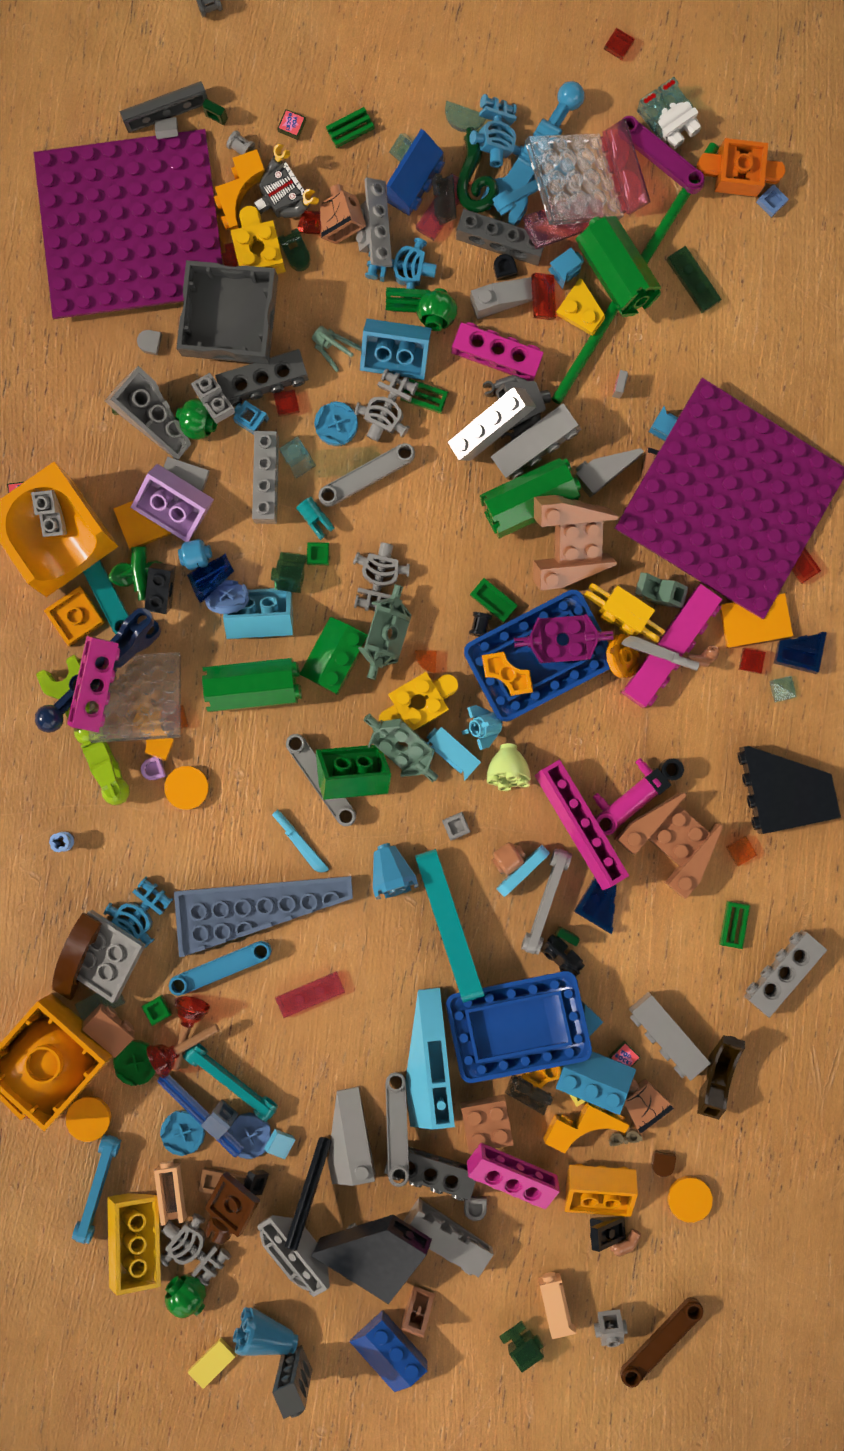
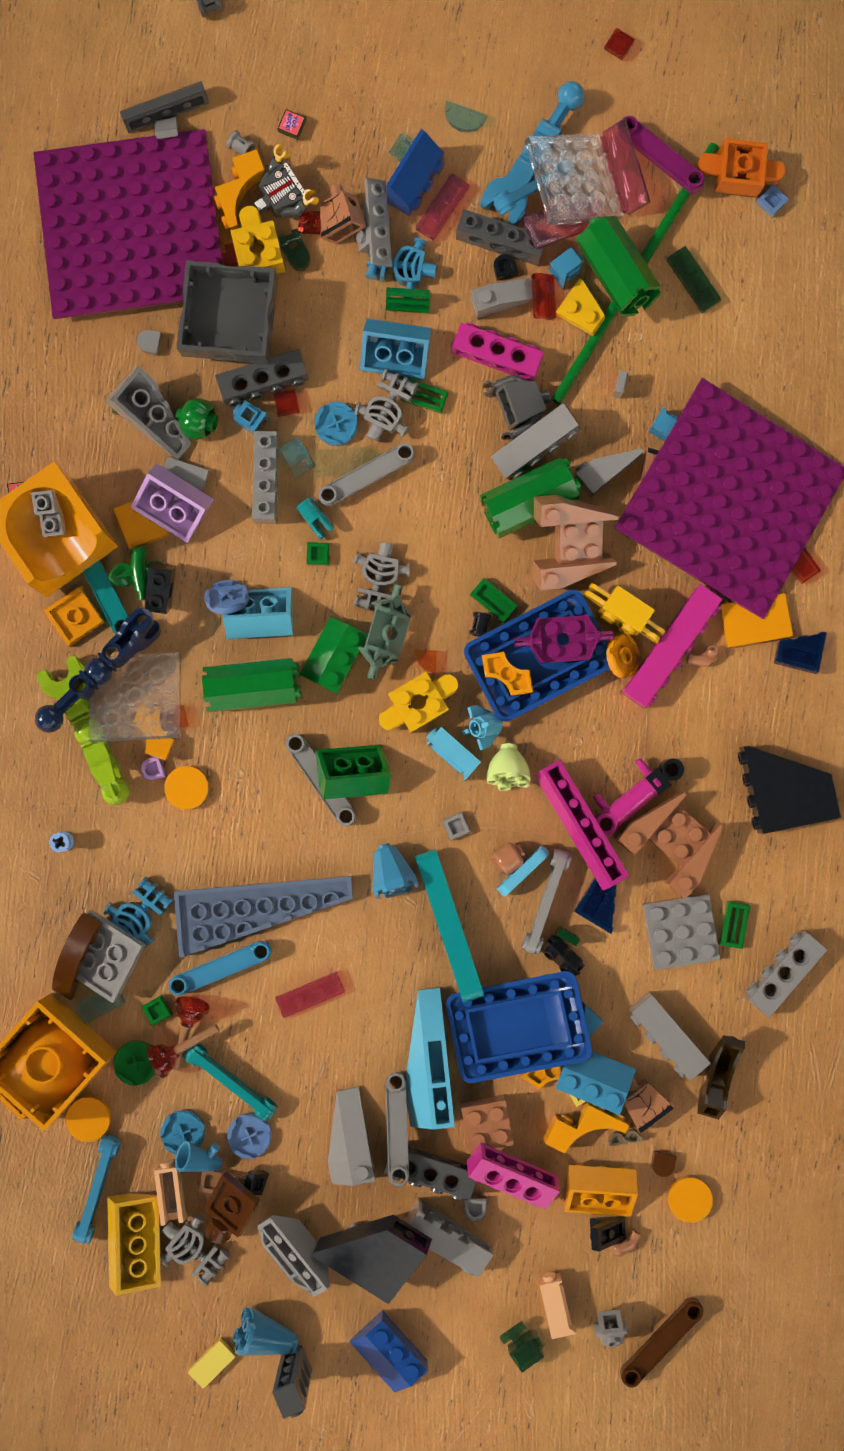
(83, 693): dark pink brick -> none
(108, 1029): nougat brick -> none
(185, 1296): green plant -> none
(194, 554): dark azure head -> none
(196, 1159): none -> dark azure piece
(198, 1112): blue axle -> none
(207, 579): clear blue wing -> none
(213, 398): light grey slope -> none
(214, 112): dark green tile -> none
(220, 1120): sand blue slope -> none
(279, 1144): medium azure tile -> none
(289, 572): clear green brick -> none
(307, 852): medium azure piece -> none
(307, 1194): black axle -> none
(326, 338): sand green plant -> none
(346, 120): green tile -> none
(412, 758): sand green plate -> none
(417, 1311): nougat slope -> none
(437, 309): green plant -> none
(445, 202): clear smoke hinge -> none
(471, 162): dark green plant -> none
(492, 424): brick -> none
(497, 135): dark azure piece -> none
(528, 1095): clear smoke hinge -> none
(625, 1054): tile -> none
(658, 651): light grey piece -> none
(661, 592): sand green brick -> none
(669, 113): hips -> none
(681, 931): none -> light grey plate
(741, 851): clear orange tile -> none
(752, 660): clear red tile -> none
(782, 688): clear light blue slope -> none

